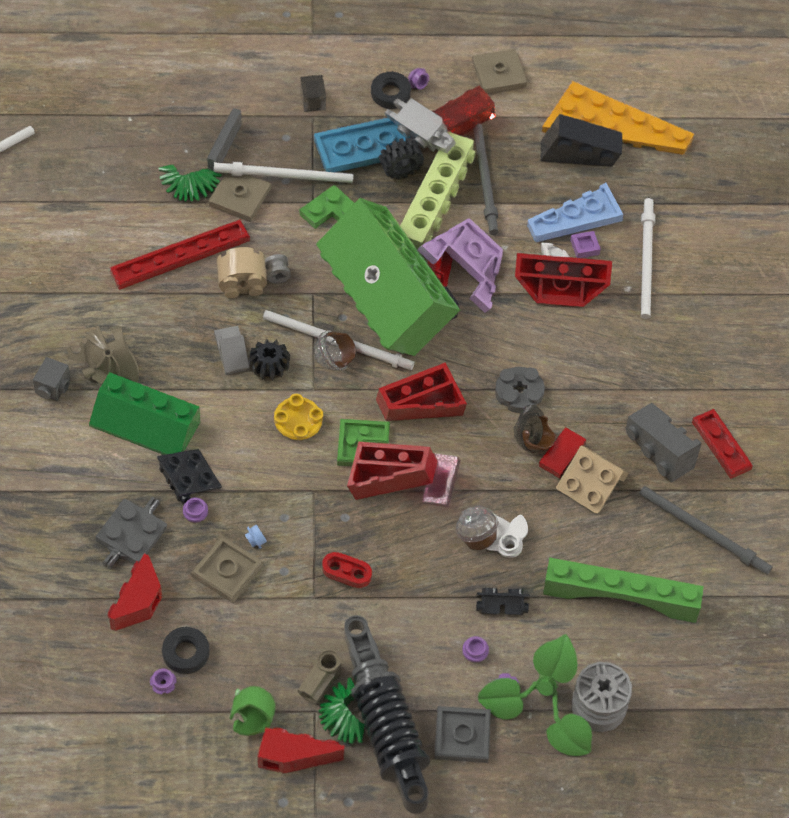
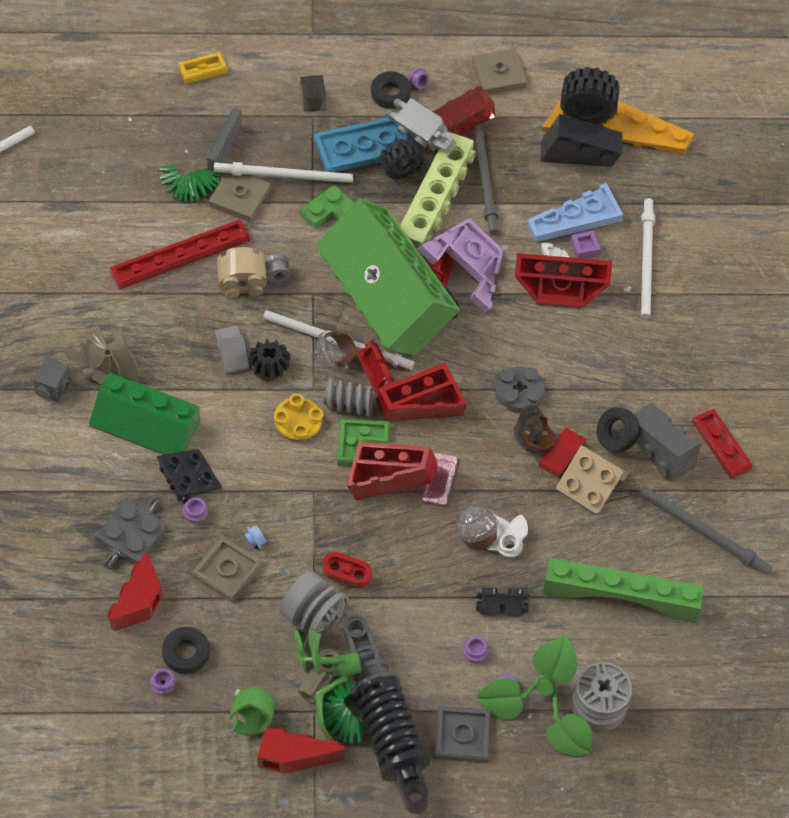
(203, 70): none -> yellow tile
(313, 604): none -> light grey wheel
(342, 665): none -> bright green plant
(350, 398): none -> light grey piece
(374, 365): none -> red hinge
(590, 95): none -> black tyre
(605, 424): none -> black tyre

